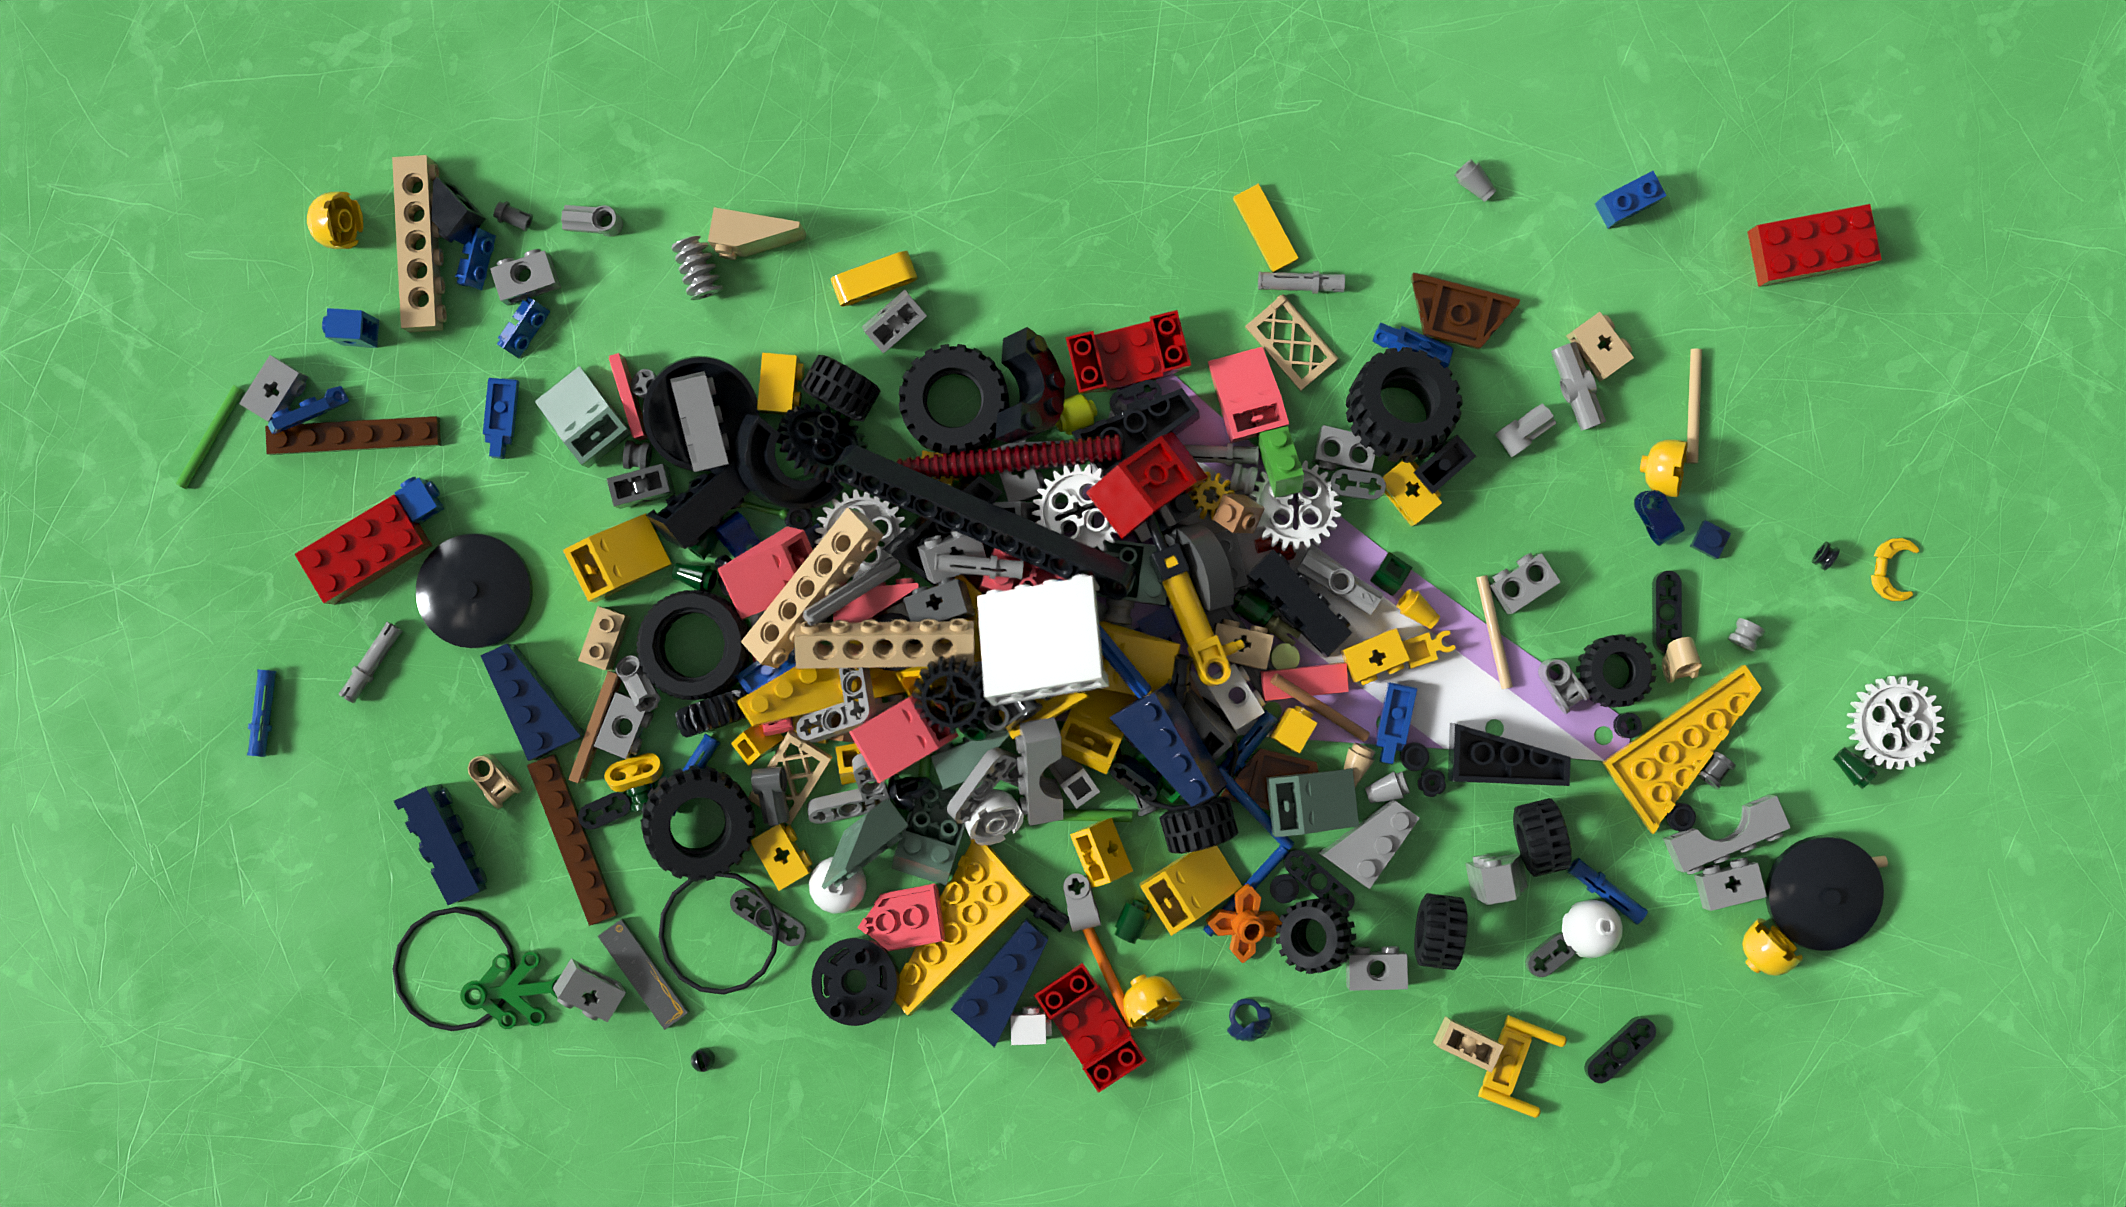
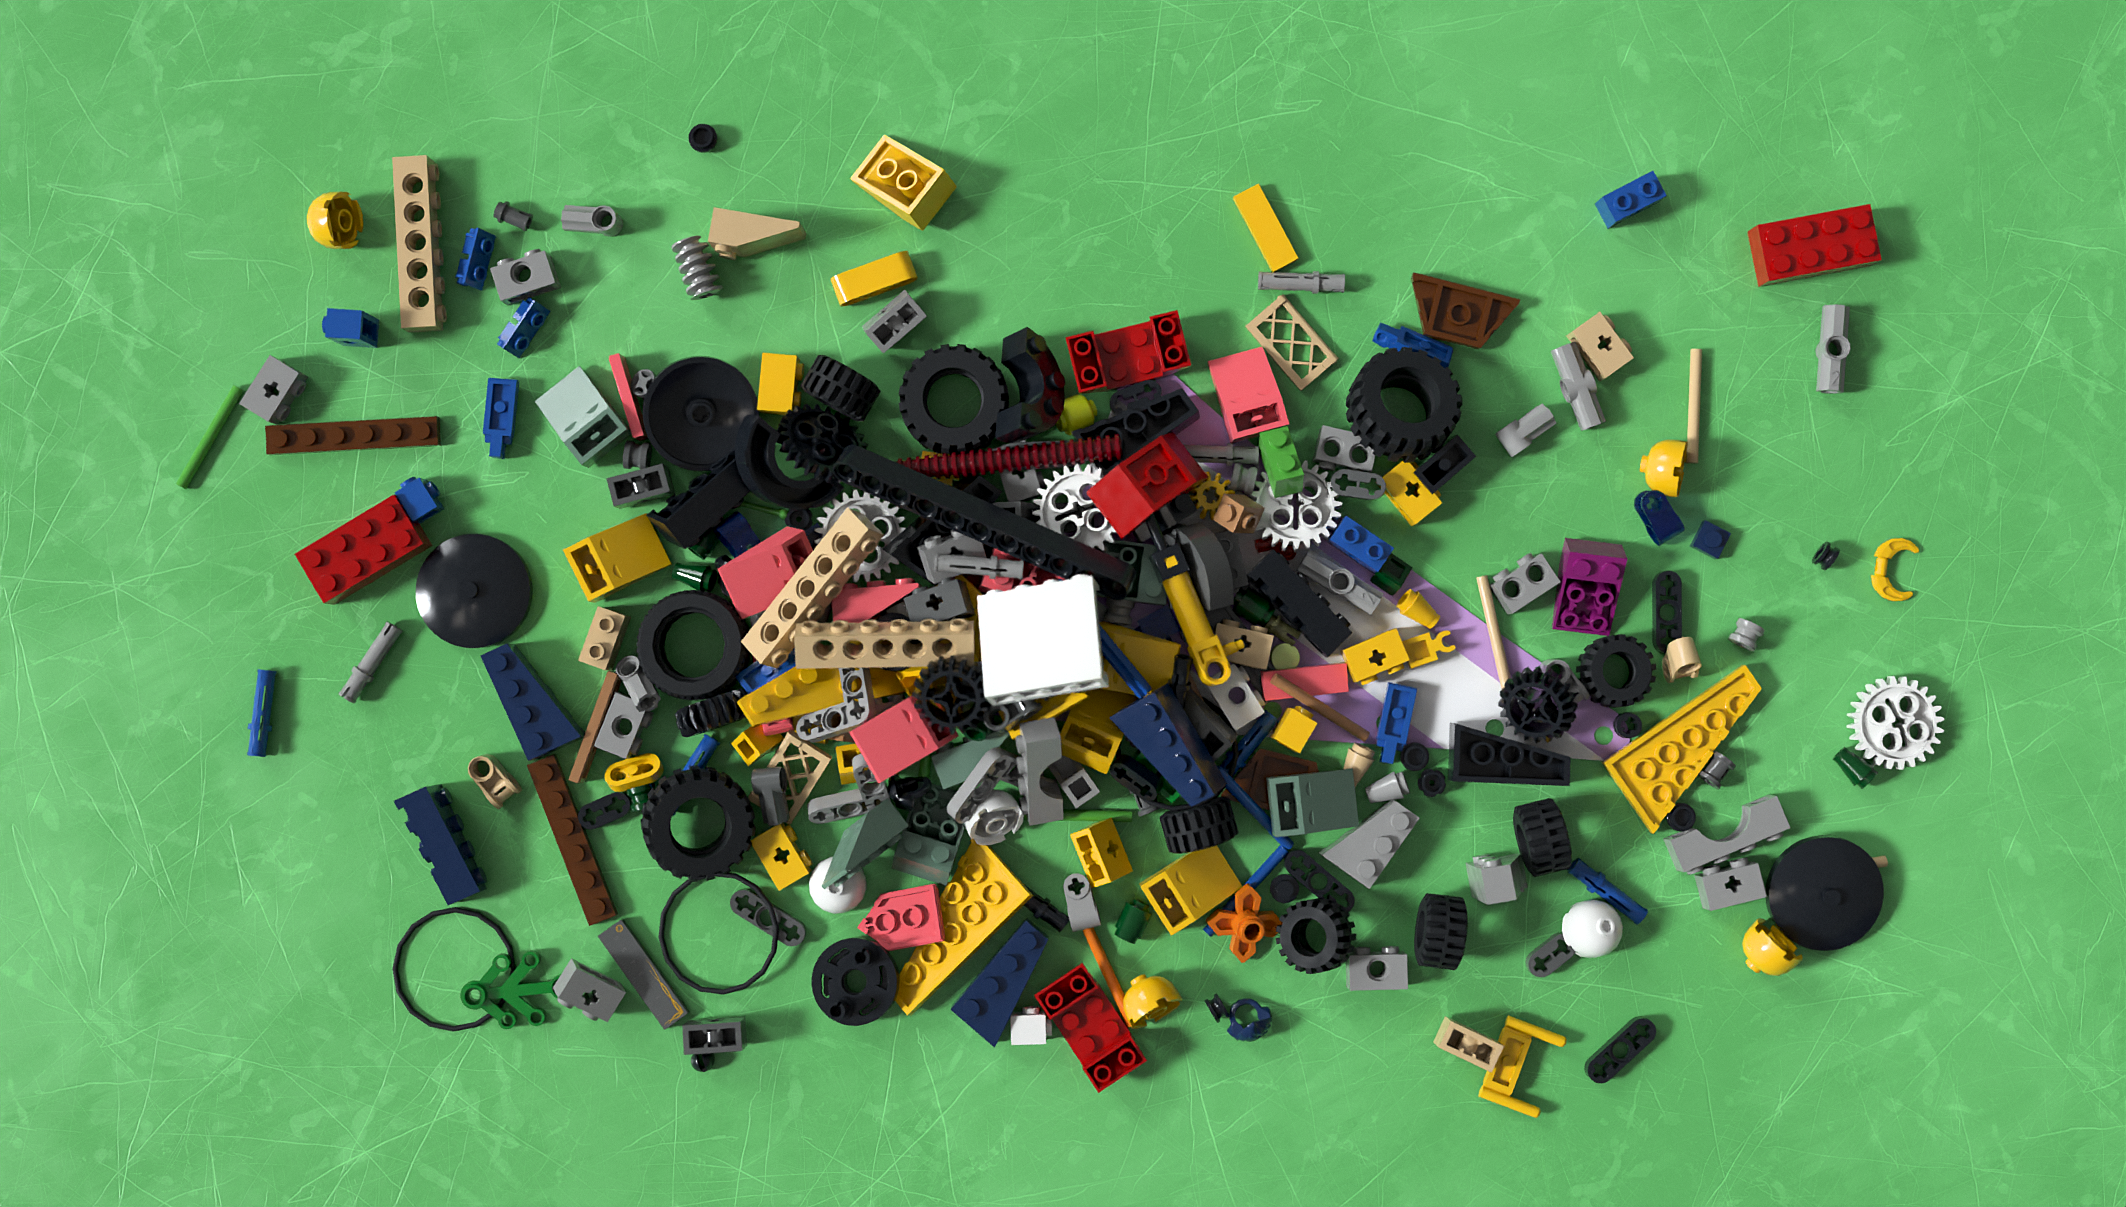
(308, 410): blue hinge -> none
(454, 213): black slope -> none
(700, 420): light grey wedge -> none
(702, 138): none -> black plate
(714, 1035): none -> dark grey brick
(851, 591): light grey axle -> none
(904, 182): none -> yellow slope
(1216, 1008): none -> black bush
(1360, 544): none -> blue brick
(1475, 180): light grey cone -> none
(1554, 721): none -> black gear
(1588, 586): none -> magenta slope
(1830, 367): none -> light grey piece

